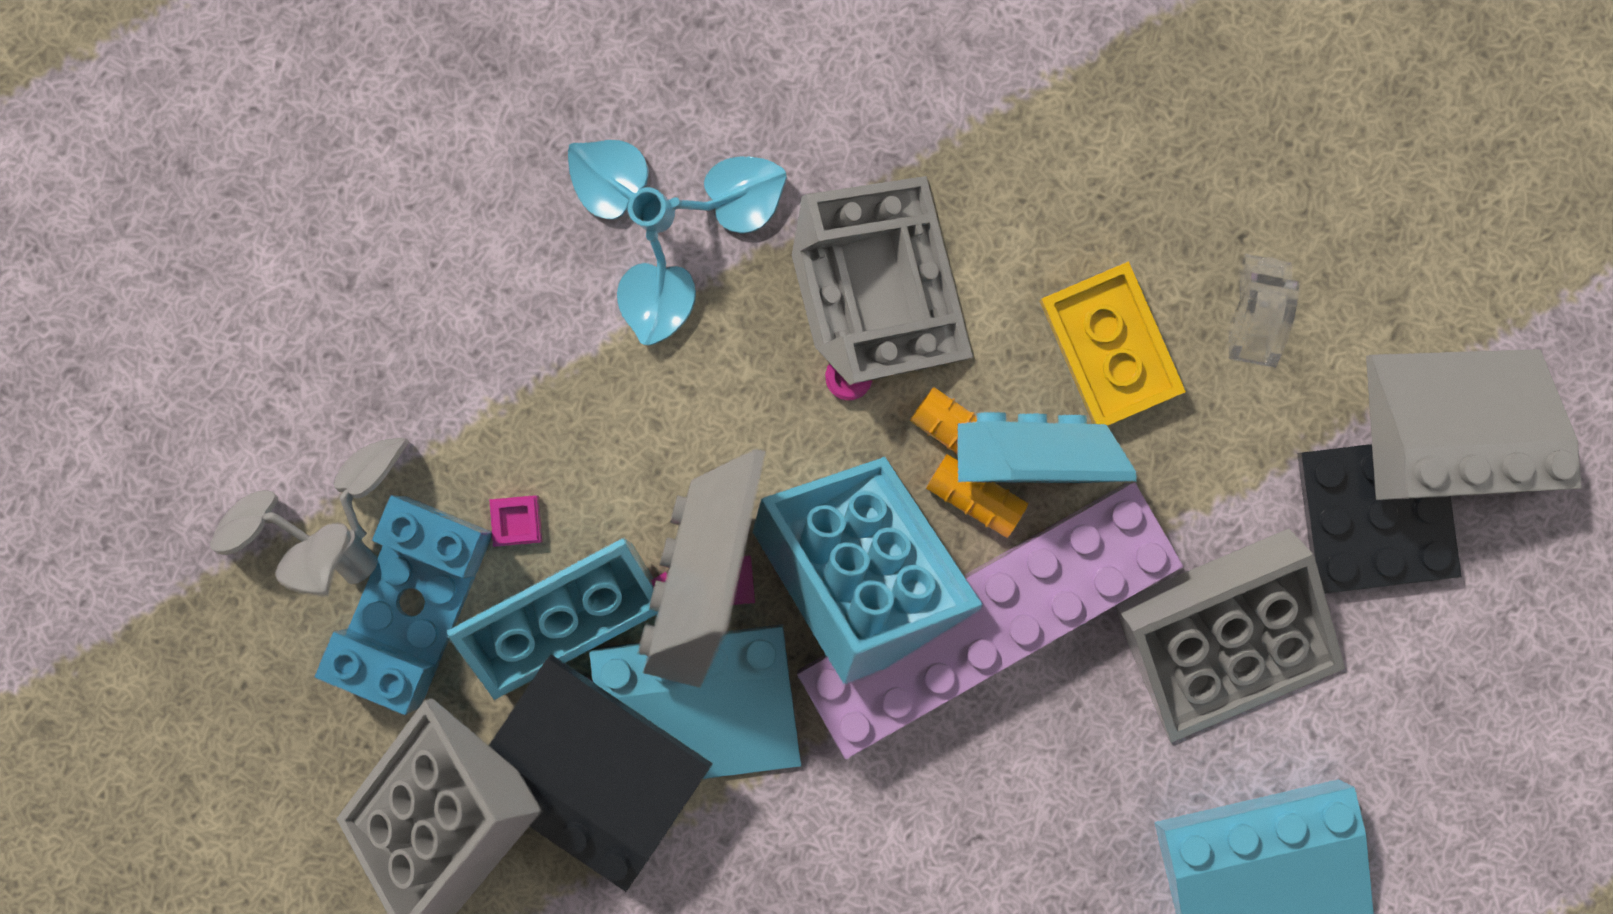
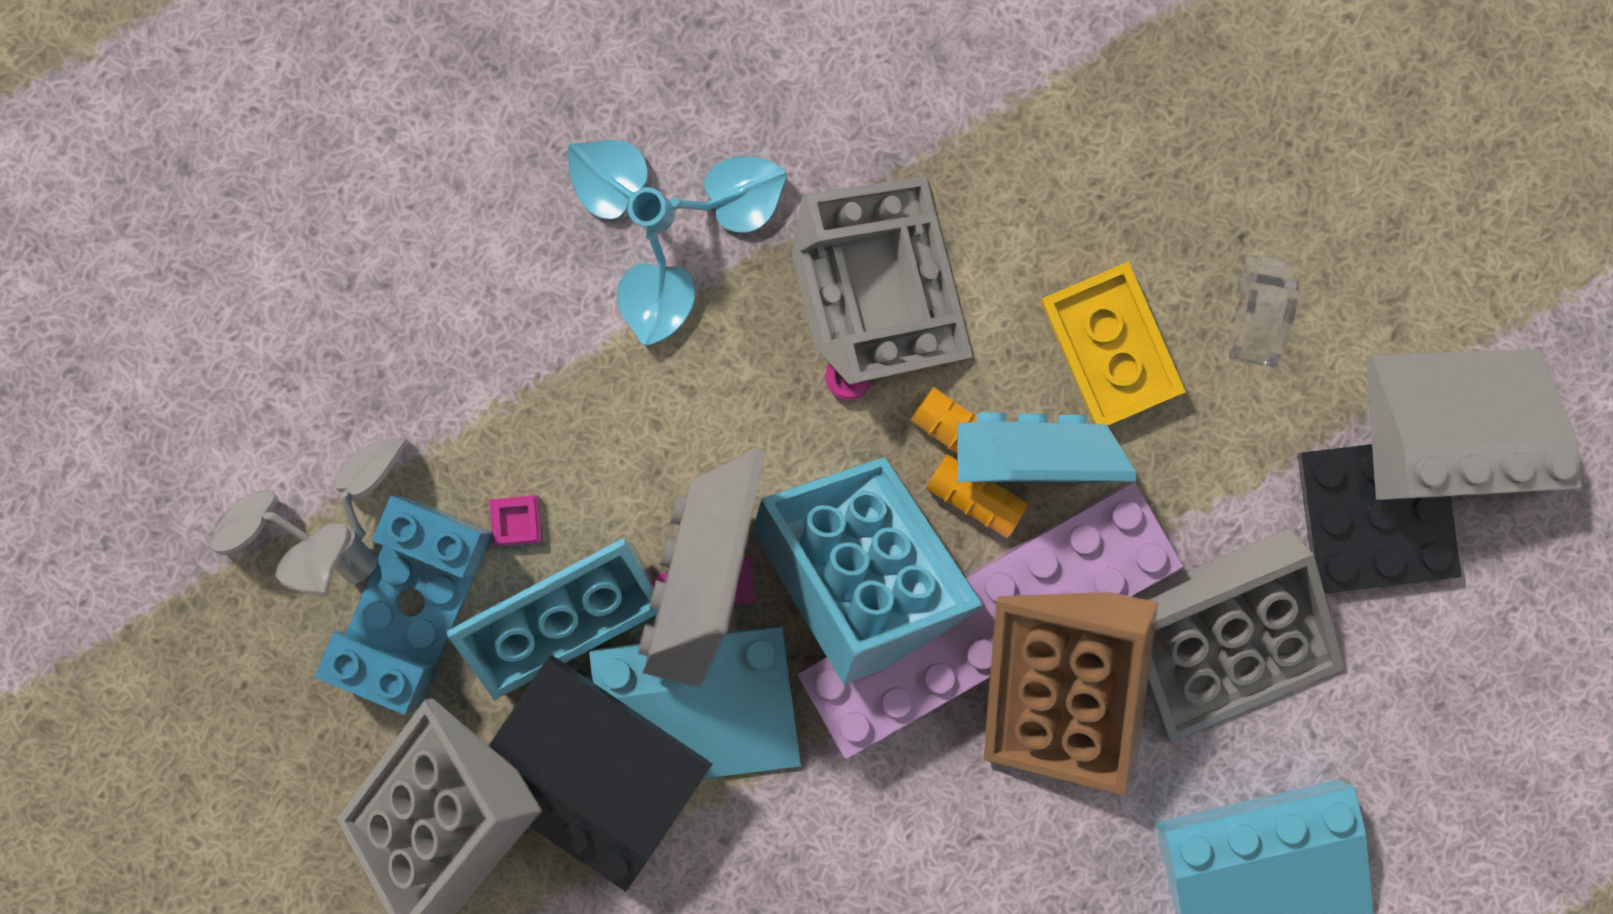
(1070, 685): none -> medium nougat slope

